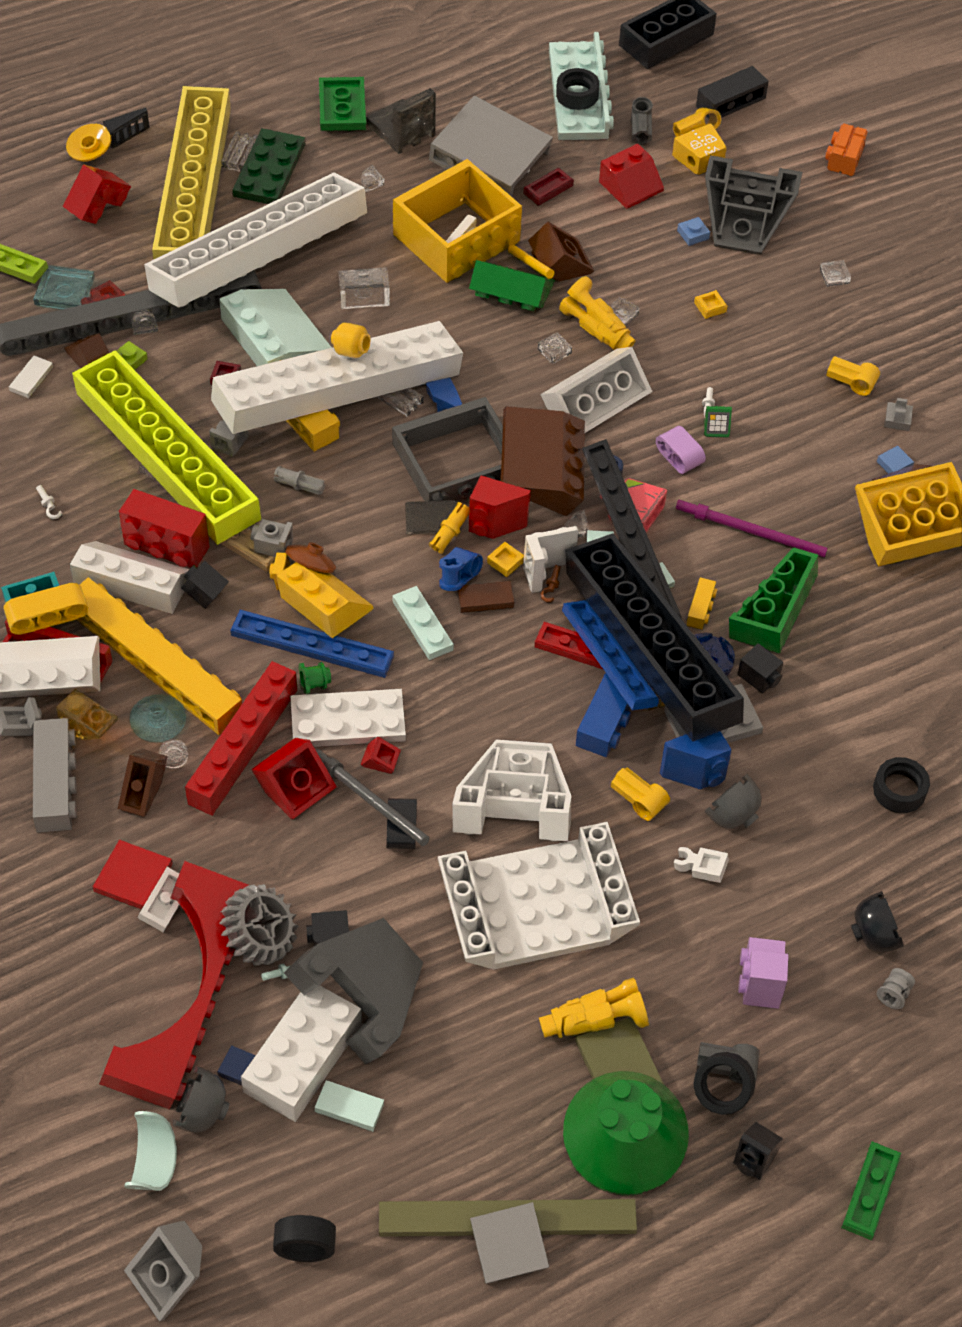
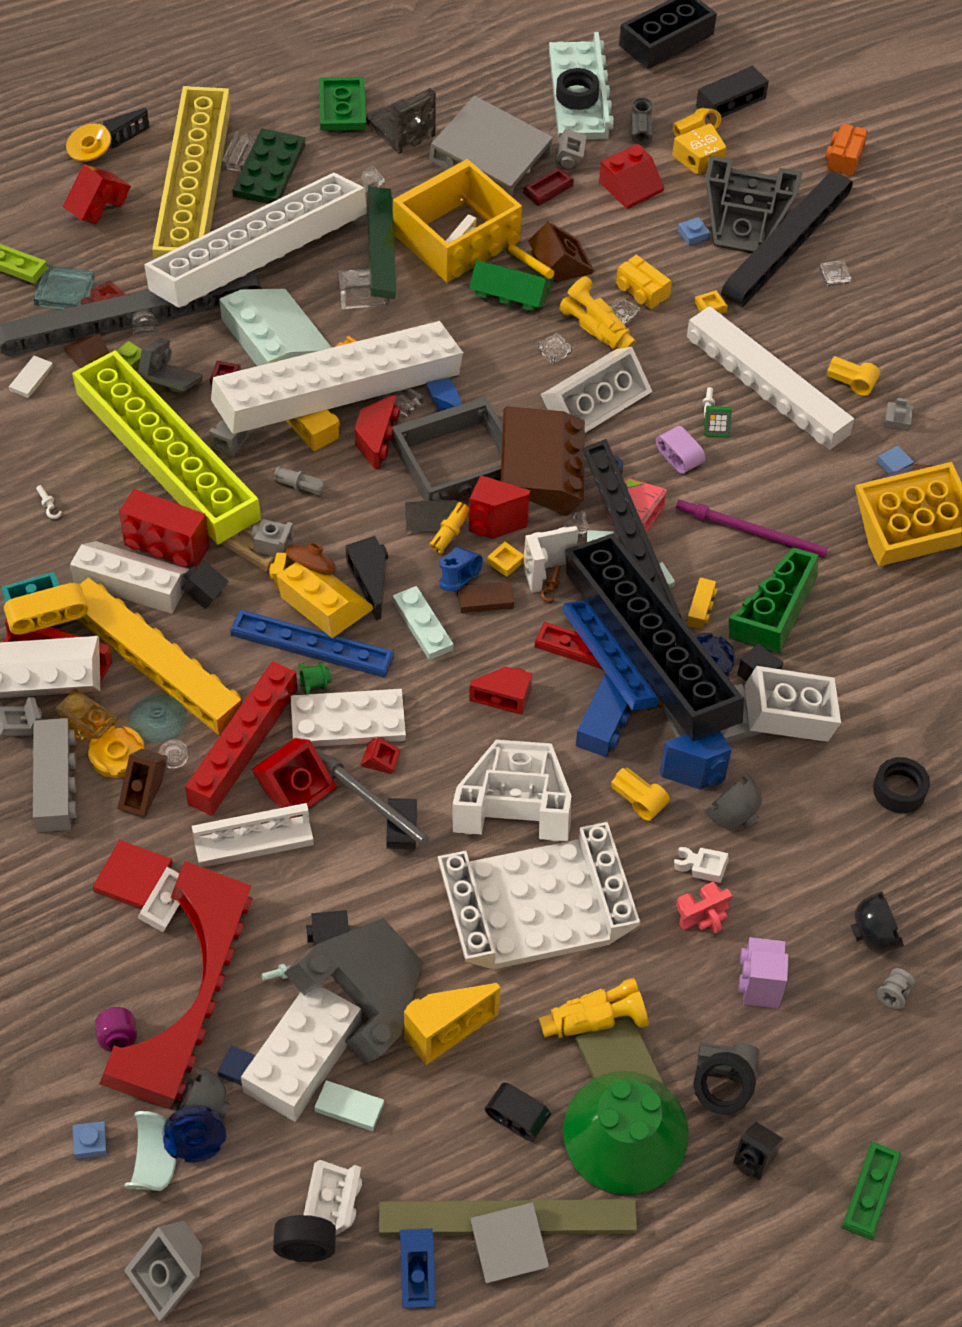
(89, 1140): none -> medium blue plate
(111, 752): none -> yellow tile
(115, 1027): none -> magenta head
(157, 372): none -> dark grey bracket
(194, 1134): none -> clear blue tile
(253, 837): none -> white fence
(259, 942): light grey gear -> none
(333, 1194): none -> white bracket
(350, 340): yellow head -> none
(367, 564): none -> black slope
(375, 429): none -> red slope
(381, 243): none -> dark green tile
(417, 1268): none -> blue slope
(448, 1018): none -> yellow slope
(502, 689): none -> red slope
(517, 1111): none -> black beam
(569, 153): none -> light grey brick
(643, 282): none -> yellow brick
(707, 912): none -> coral hips
(770, 378): none -> white brick
(786, 239): none -> black beam
(792, 704): none -> white brick

